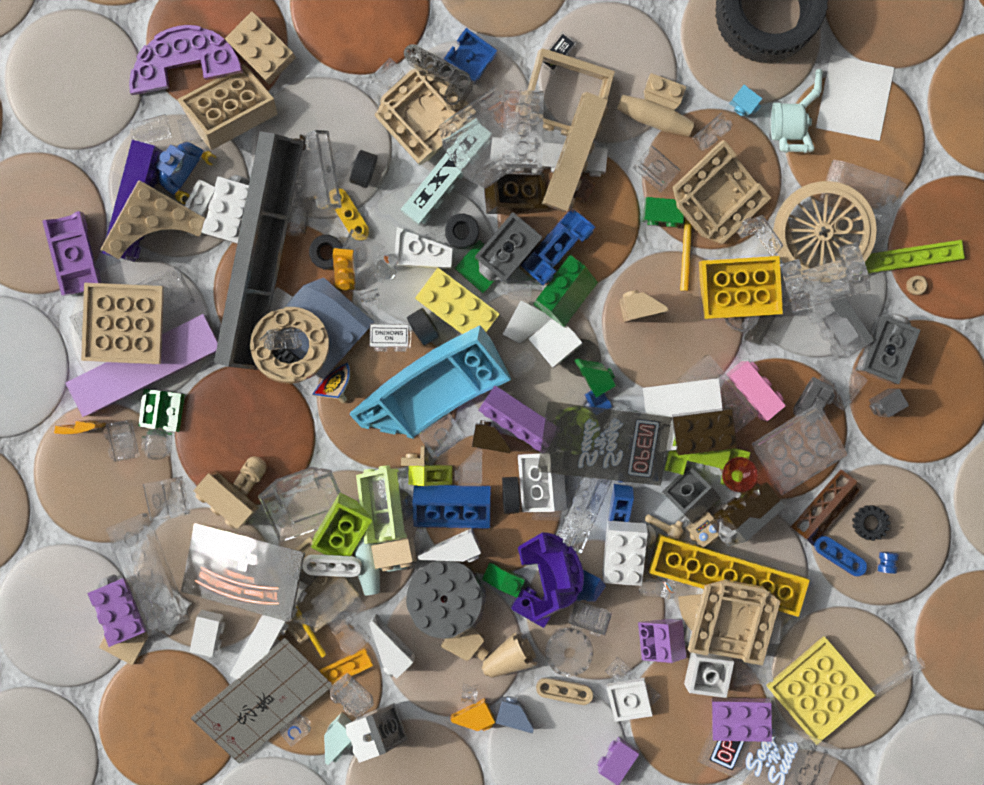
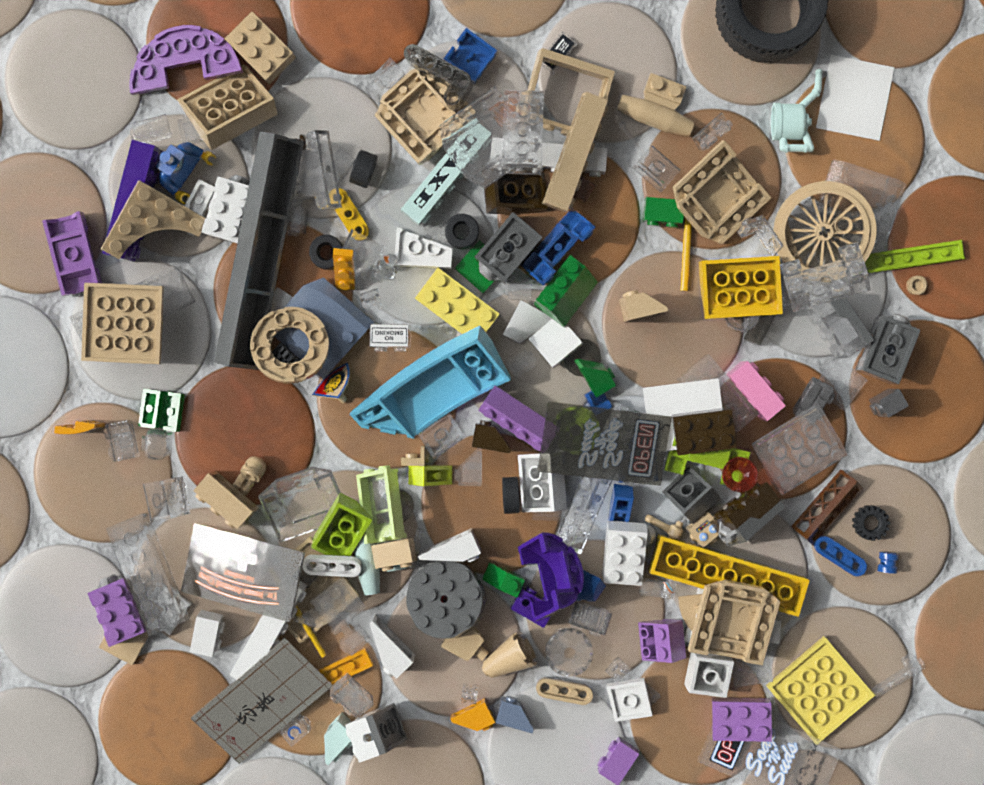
(117, 381): lavender tile -> none
(274, 339): clear hinge -> none
(423, 326): black tyre -> none
(451, 506): blue slope -> none
(746, 102): medium azure brick -> none

